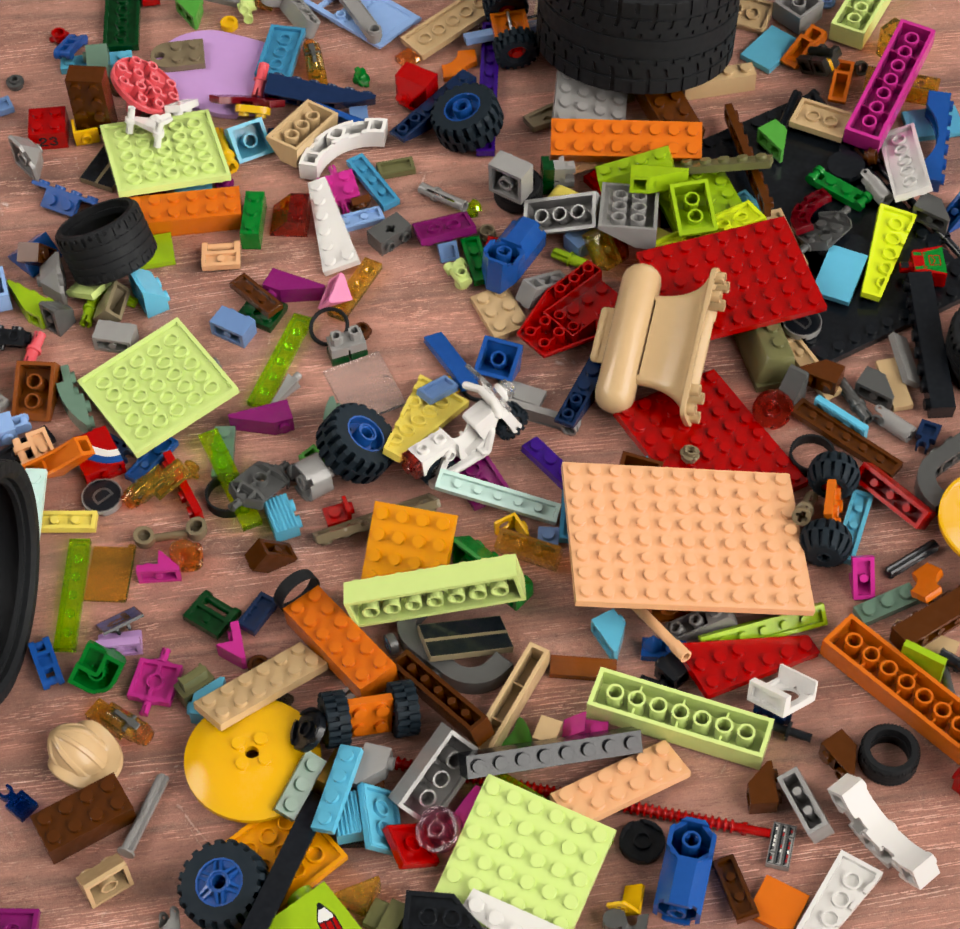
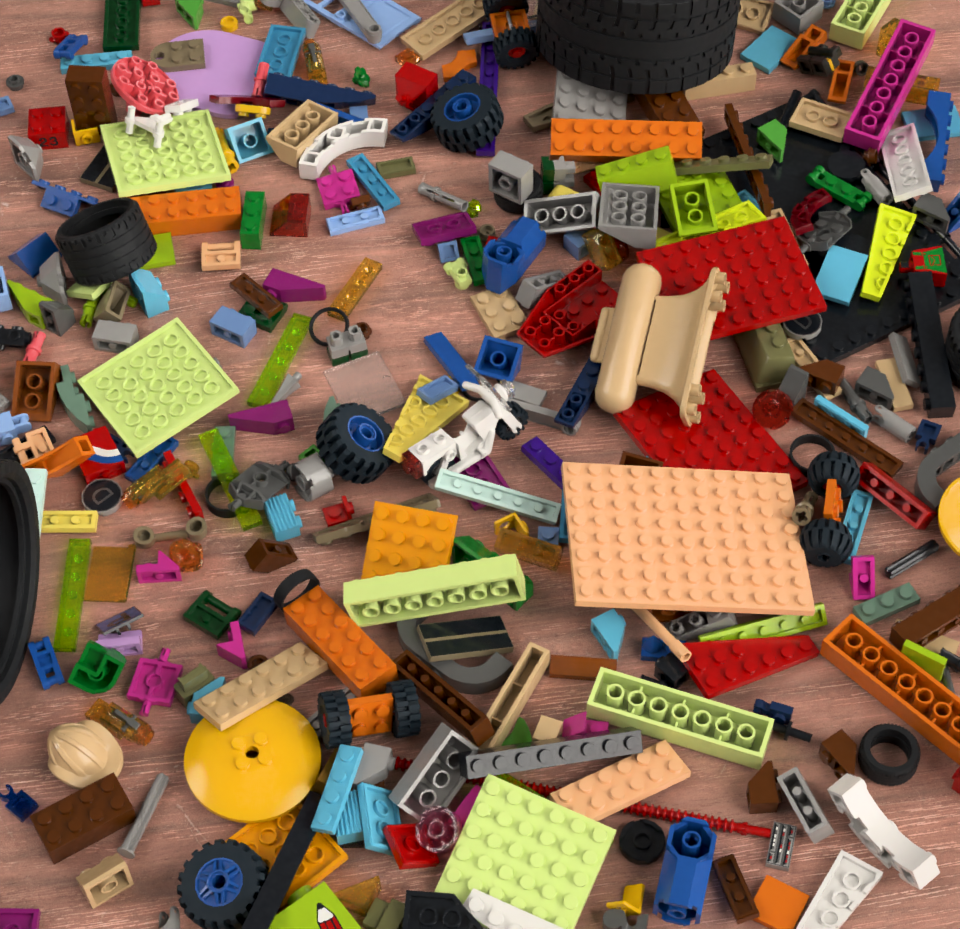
(33, 253): slope -> none
(98, 56): sand green brick -> none
(299, 785): plate -> none
(308, 730): black tile -> none
(333, 239): white wing -> none
(335, 292): bright pink slope -> none
(389, 234): dark grey brick -> none
(391, 644): dark grey tile -> none
(568, 258): lime axle -> none
(653, 179): lime slope -> none
(689, 454): dark tan plate -> none
(771, 694): white panel -> none
(927, 579): orange tile -> none

